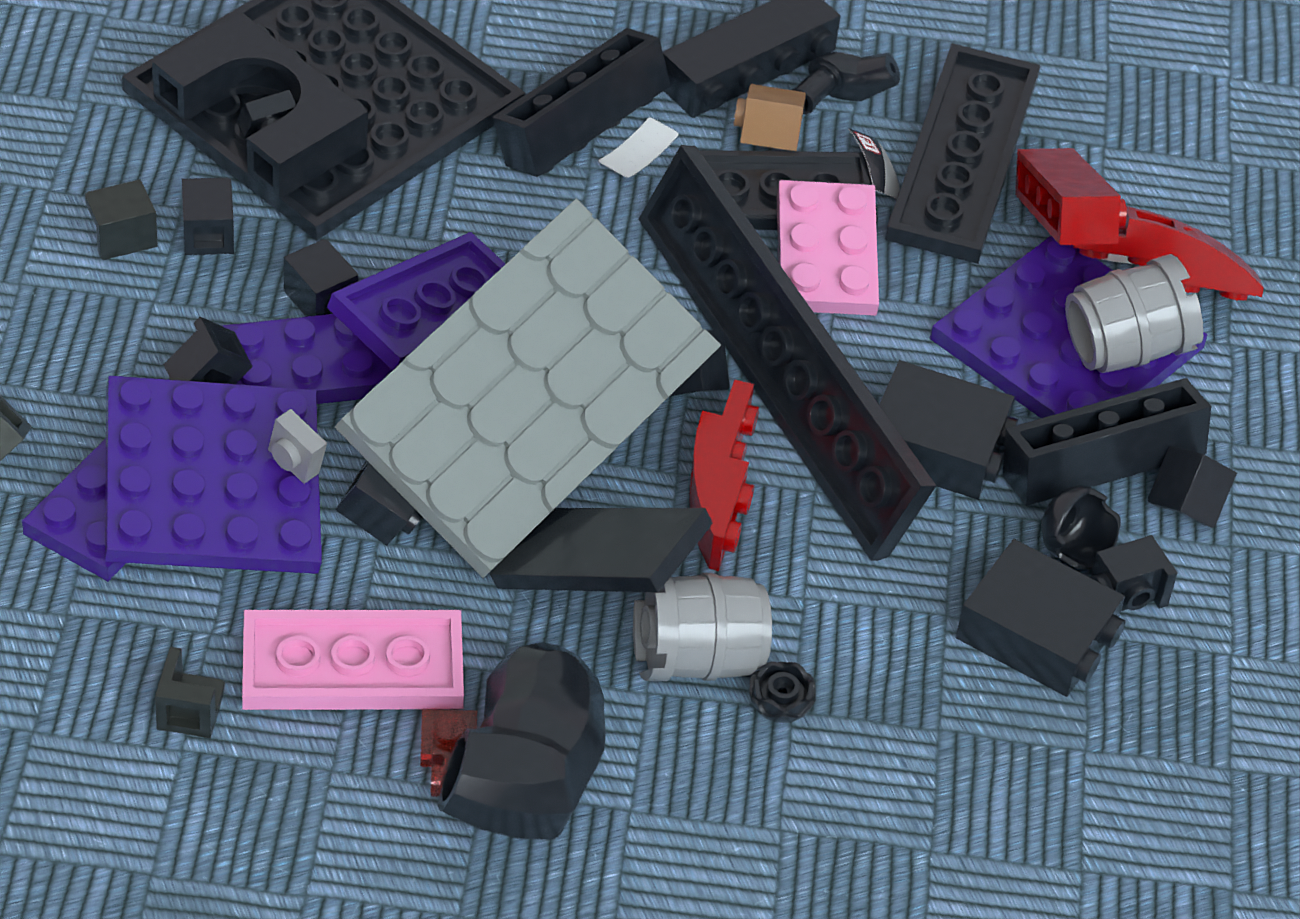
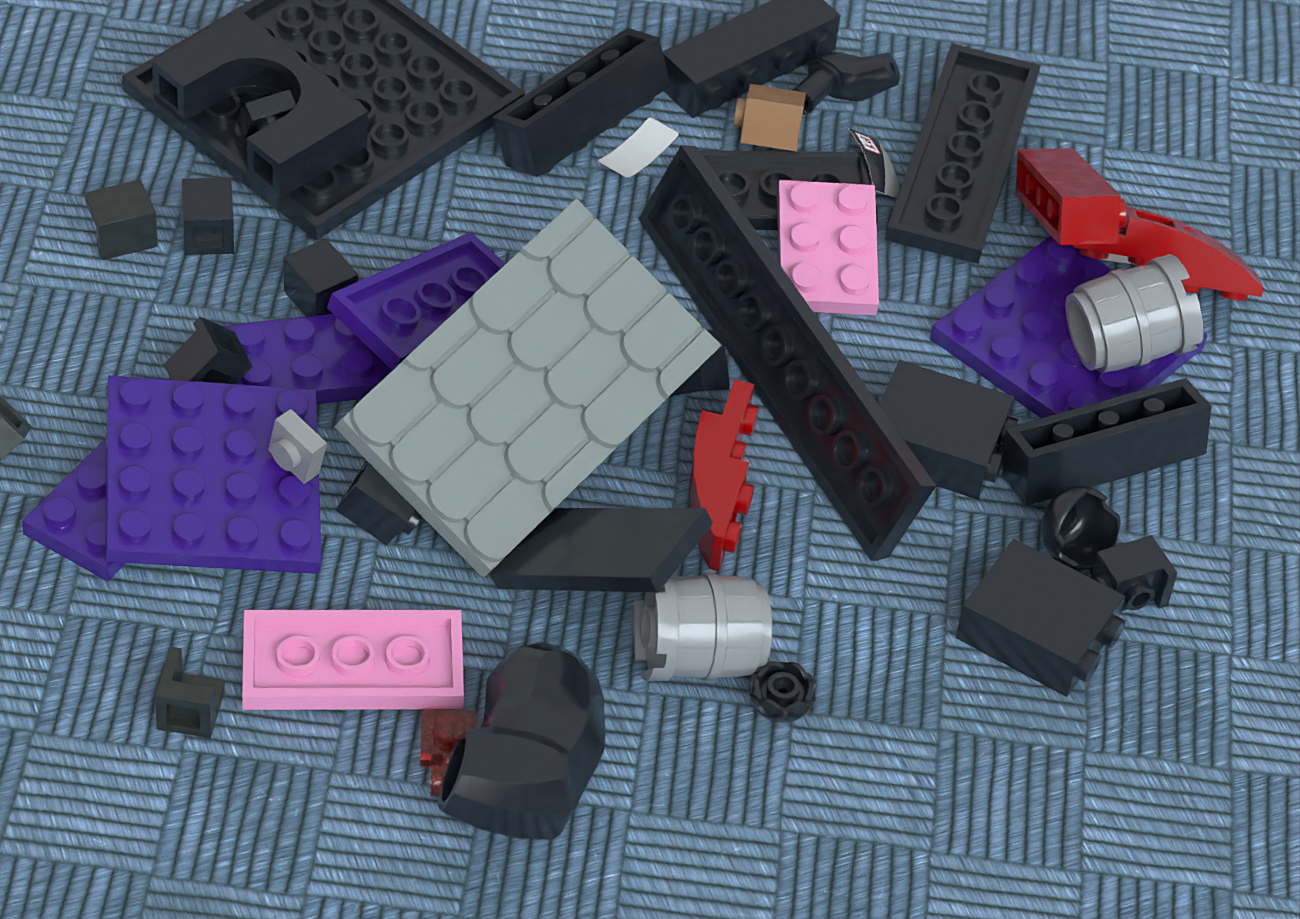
(1192, 485): black panel -> none

